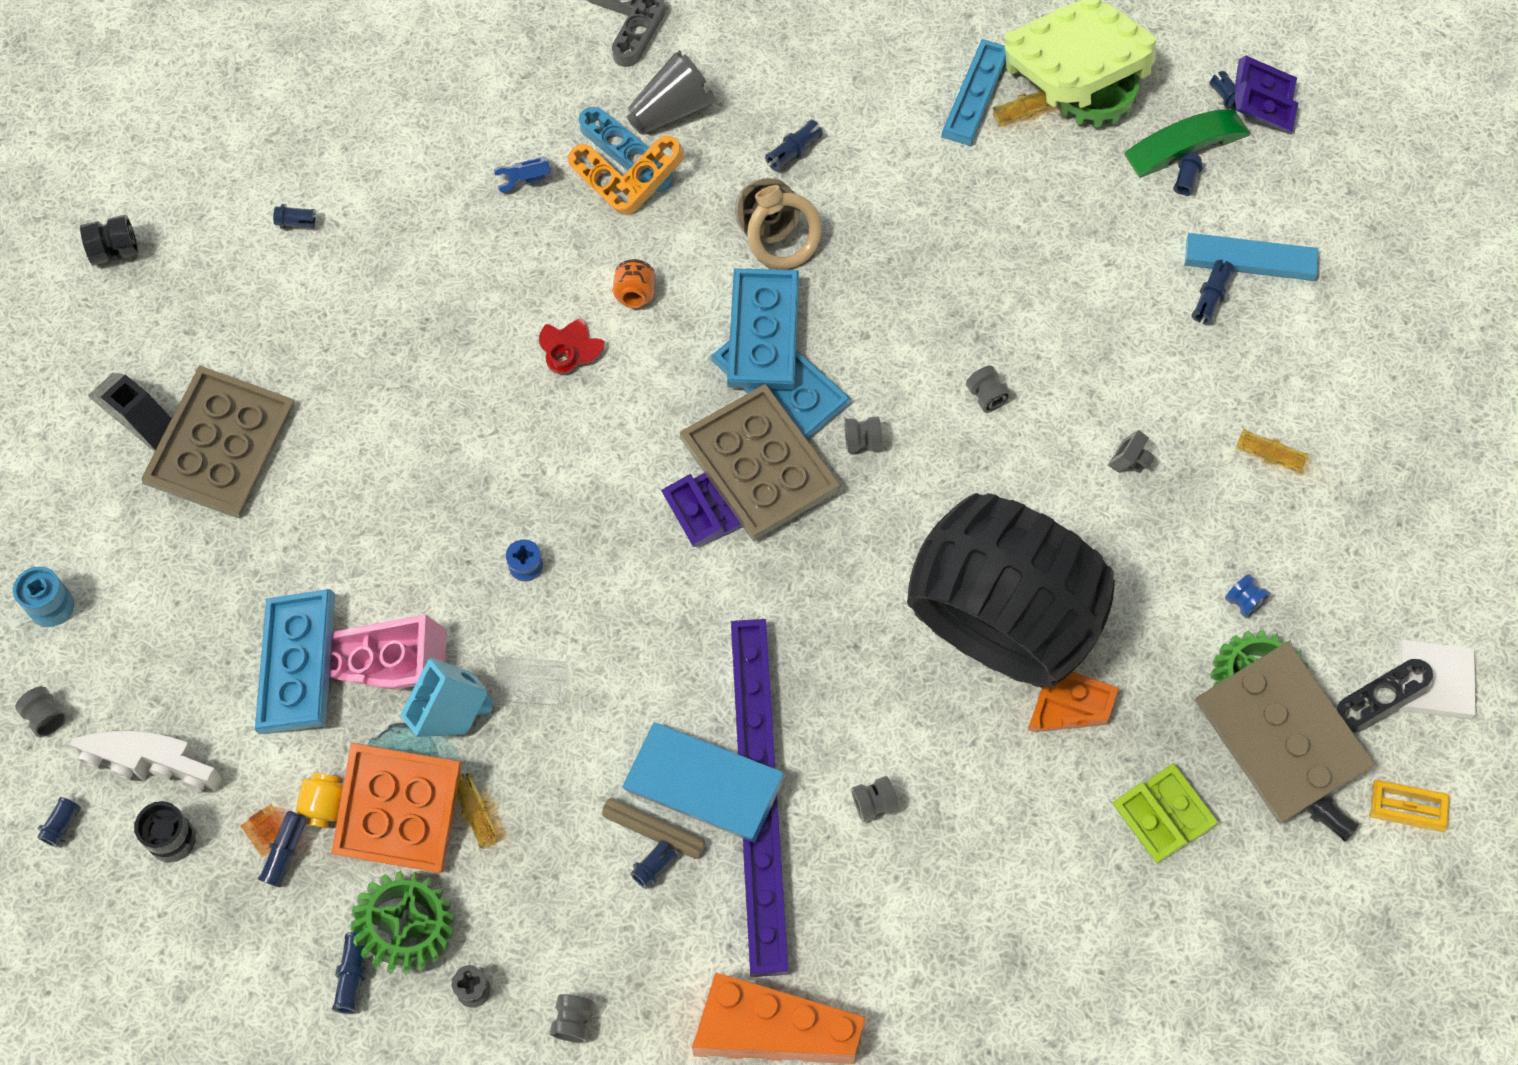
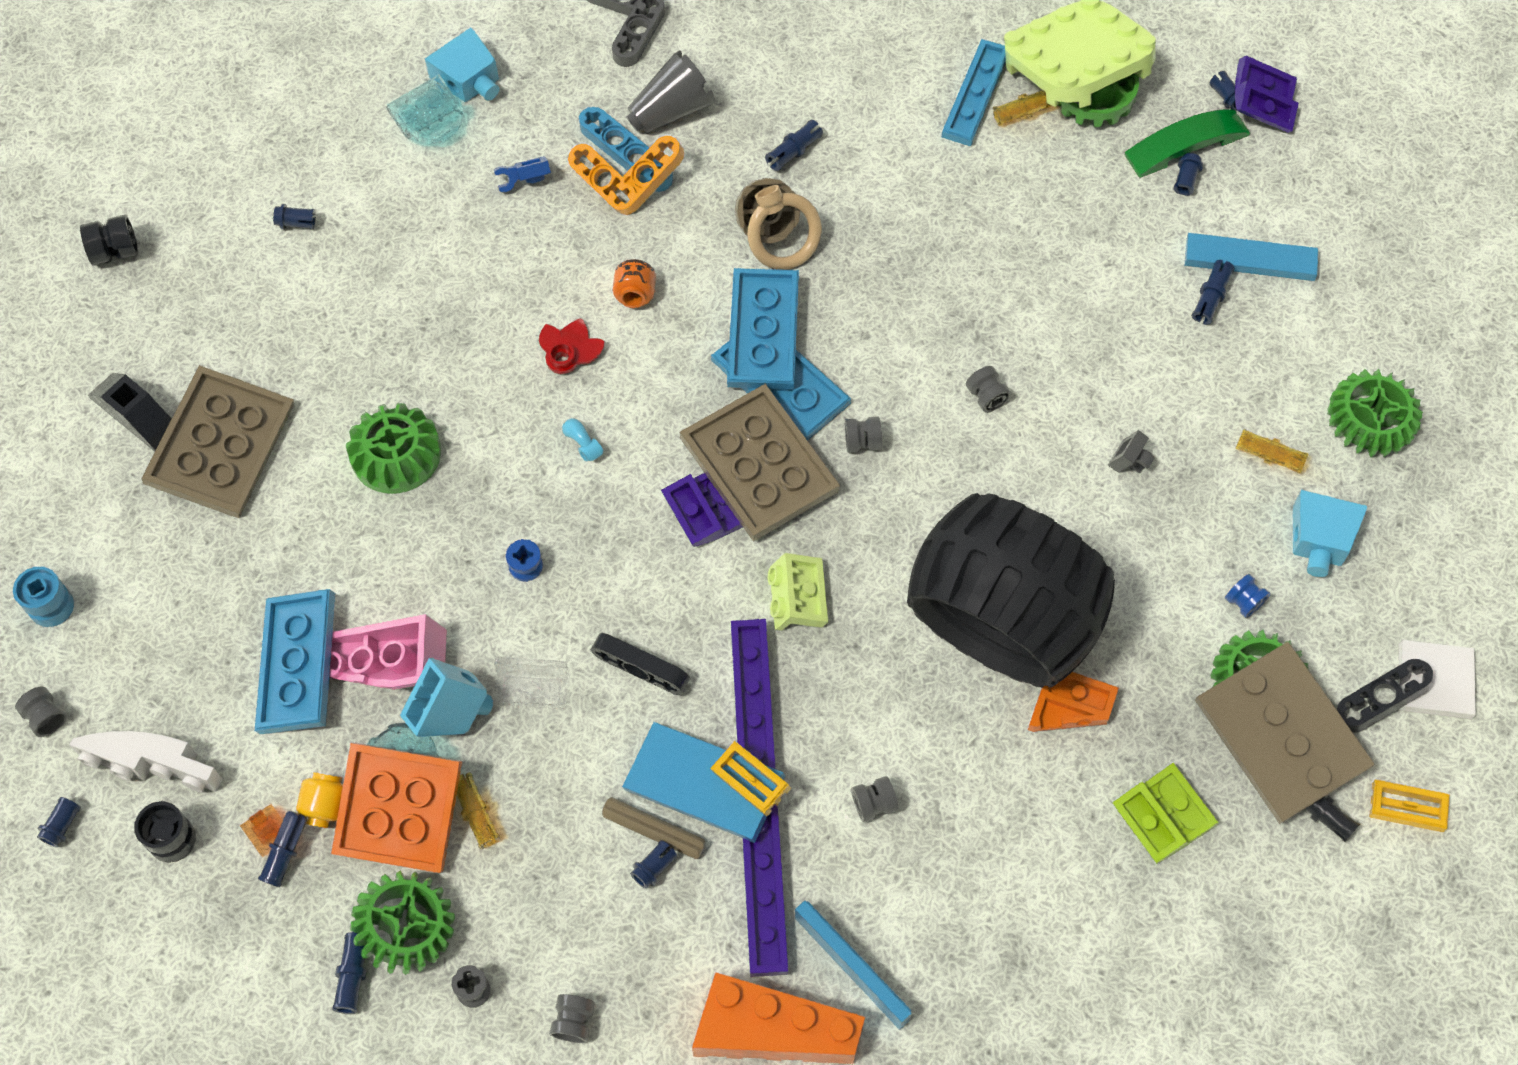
(395, 467): none -> bright green gear
(427, 113): none -> clear light blue slope
(465, 67): none -> medium azure torso
(589, 448): none -> medium azure arm
(640, 663): none -> black beam
(773, 797): none -> yellow tile
(797, 591): none -> yellowish green bracket
(853, 964): none -> dark azure tile
(1324, 530): none -> medium azure torso
(1360, 422): none -> bright green gear

